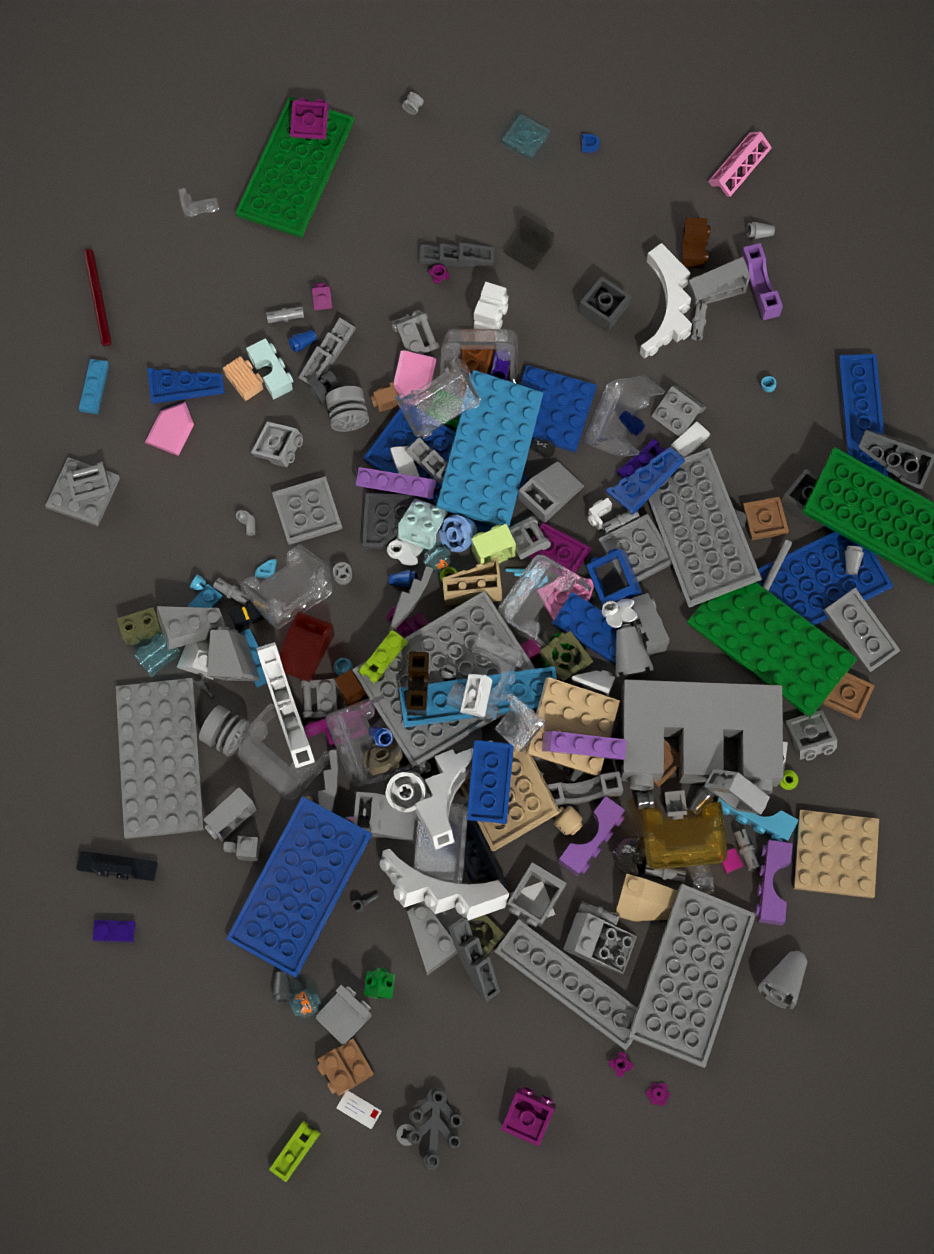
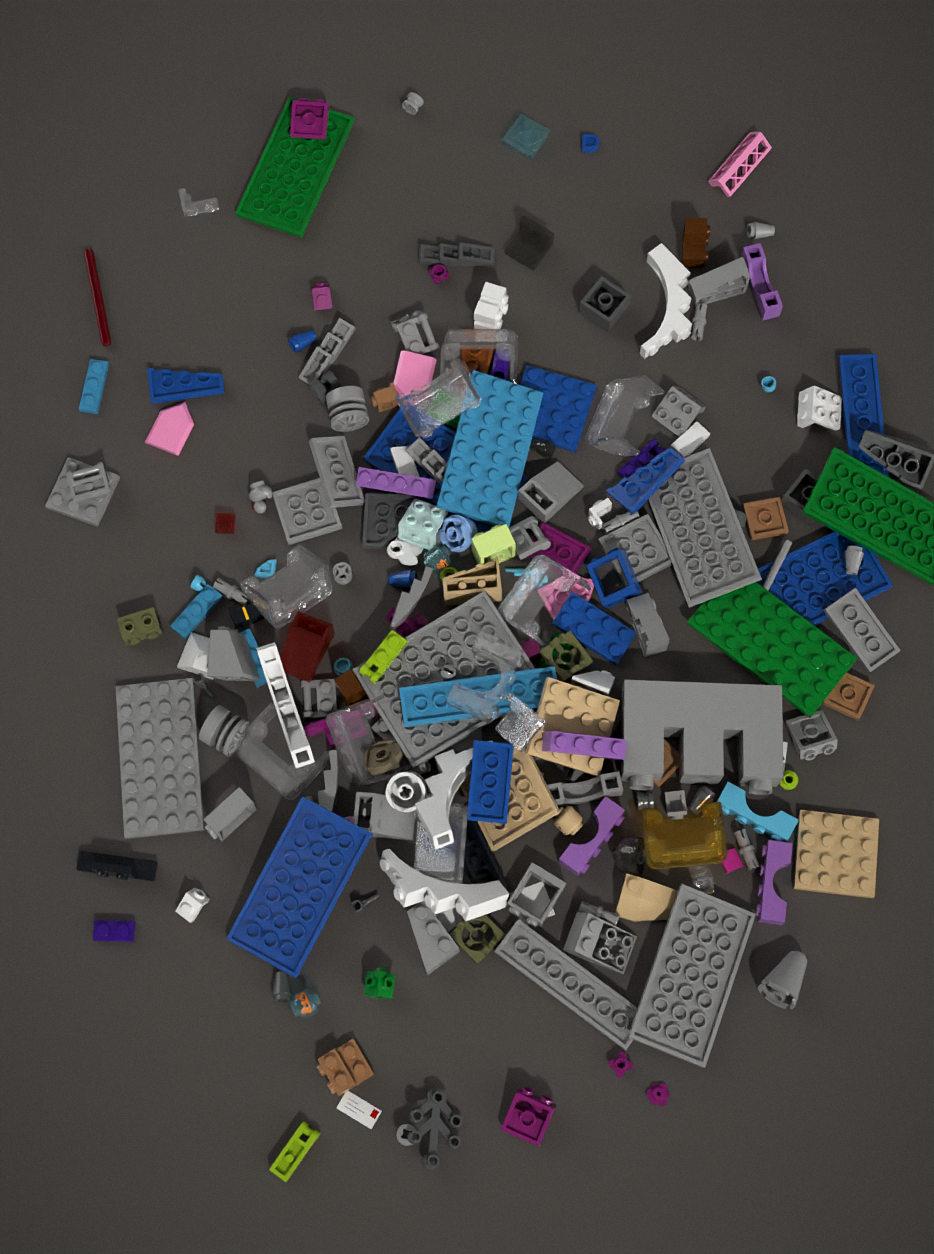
(155, 655): clear light blue brick -> none
(187, 624): light grey wedge -> none
(192, 904): none -> white bracket
(225, 523): none -> clear red plate
(243, 378): light nougat brick -> none
(246, 848): light grey brick -> none
(248, 520): light grey arm -> none
(259, 492): none -> light grey animal
(263, 355): light aqua arch -> none
(278, 444): light grey plate -> none
(285, 314): light grey pin -> none
(336, 471): none -> light grey plate
(344, 1014): light grey bracket -> none
(381, 736): blue cone -> none
(417, 683): dark brown arch -> none
(474, 961): dark grey slope -> none
(476, 695): white slope -> none
(619, 612): white plate -> none
(630, 653): light grey cone -> none
(632, 423): clear blue cone -> none
(668, 873): light grey pin -> none
(737, 791): light grey window -> none
(819, 407): none -> white bracket

